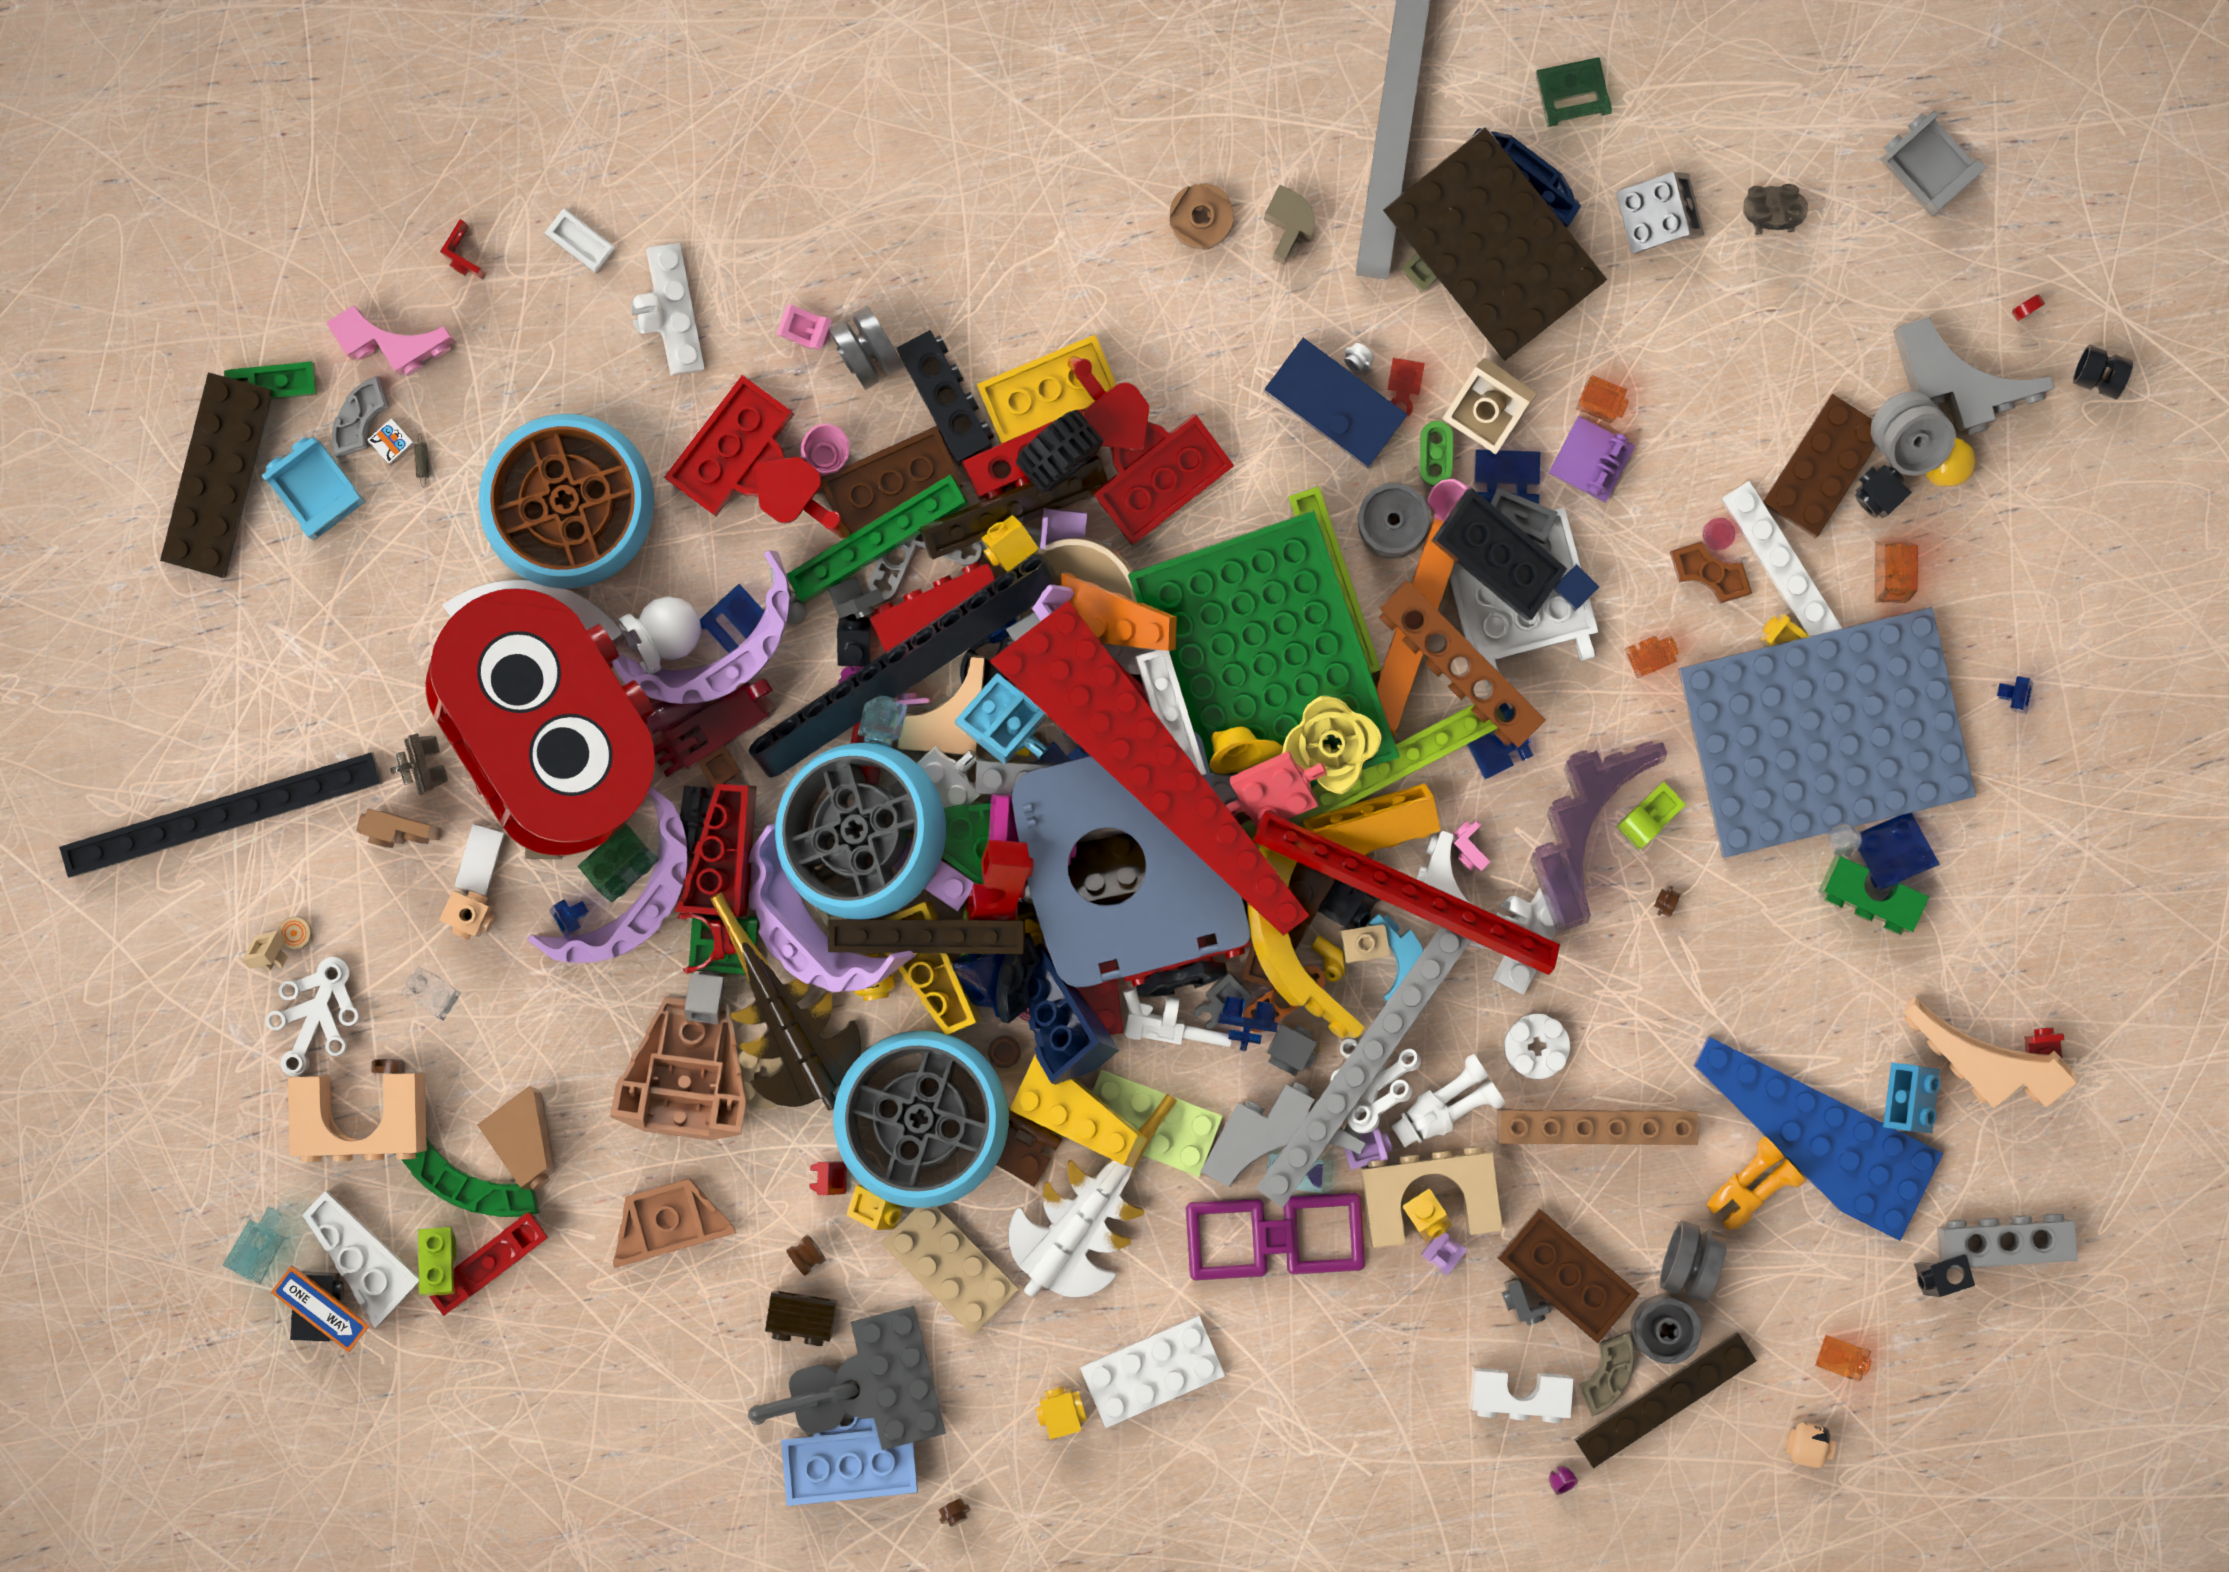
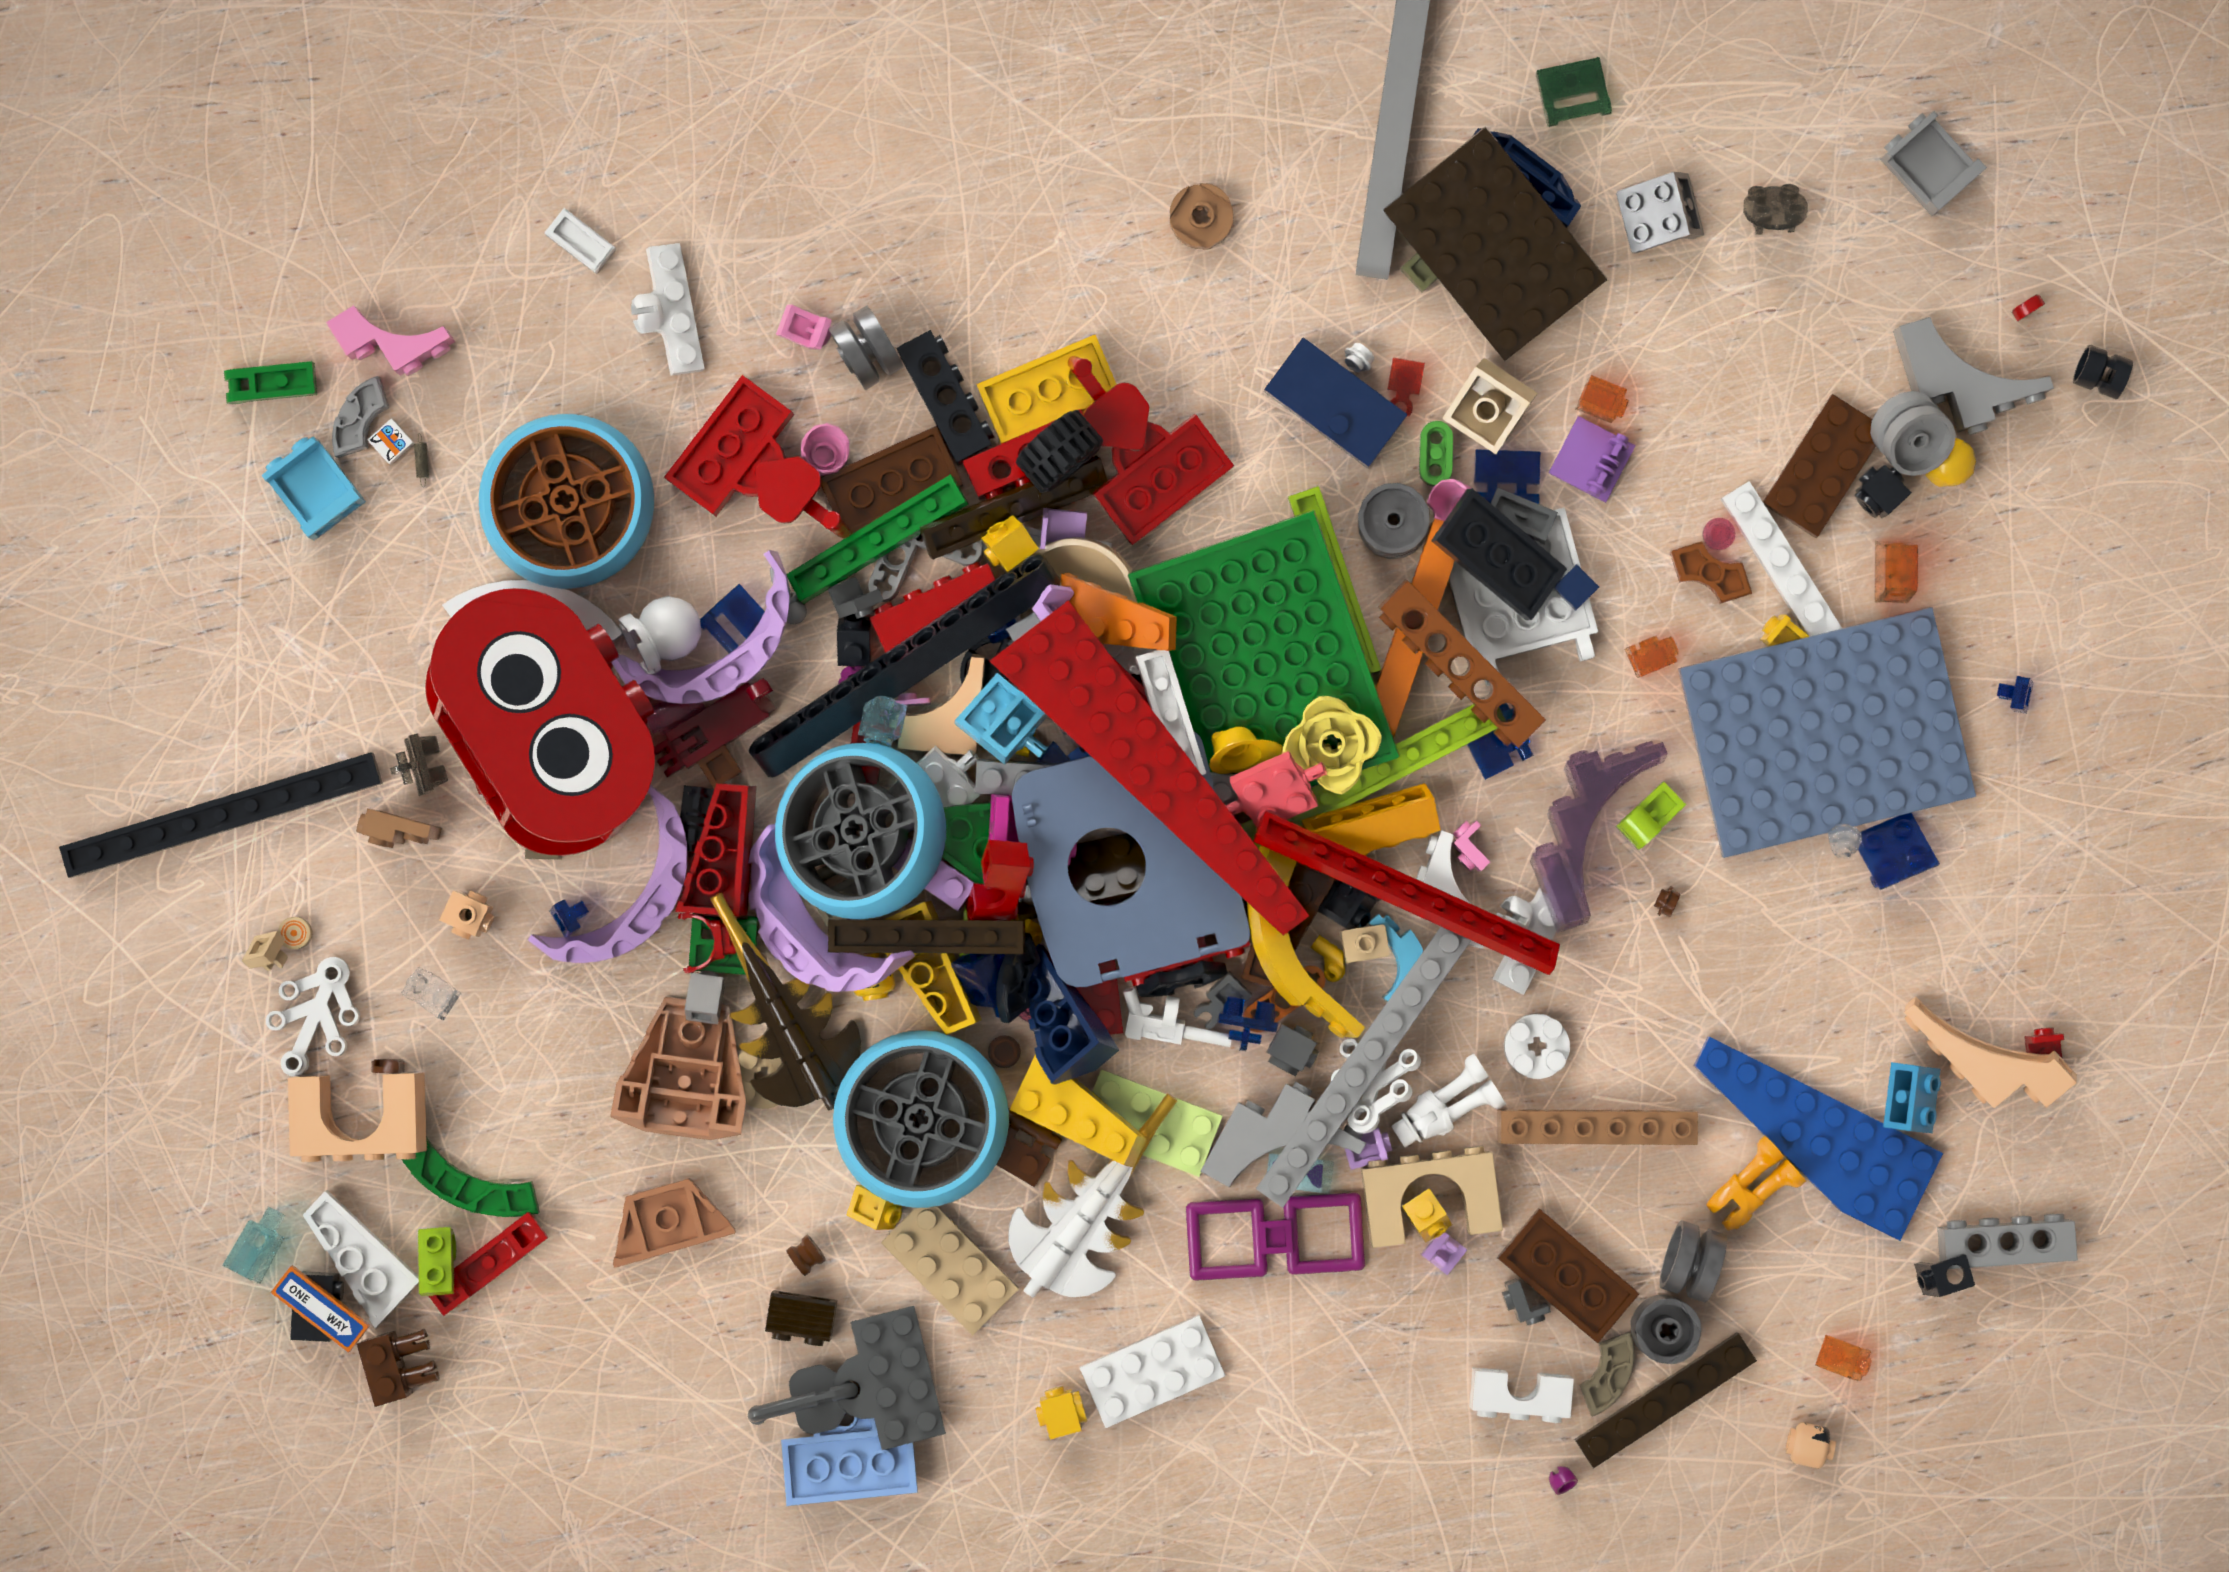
(216, 475): dark brown plate -> none
(386, 1368): none -> reddish brown brick
(458, 263): red bracket -> none
(479, 859): white tile -> none
(522, 1138): medium nougat slope -> none
(618, 863): clear green bracket -> none
(830, 1179): red tile -> none
(954, 1512): reddish brown plate -> none
(1294, 215): dark tan brick -> none
(1846, 885): green arch -> none

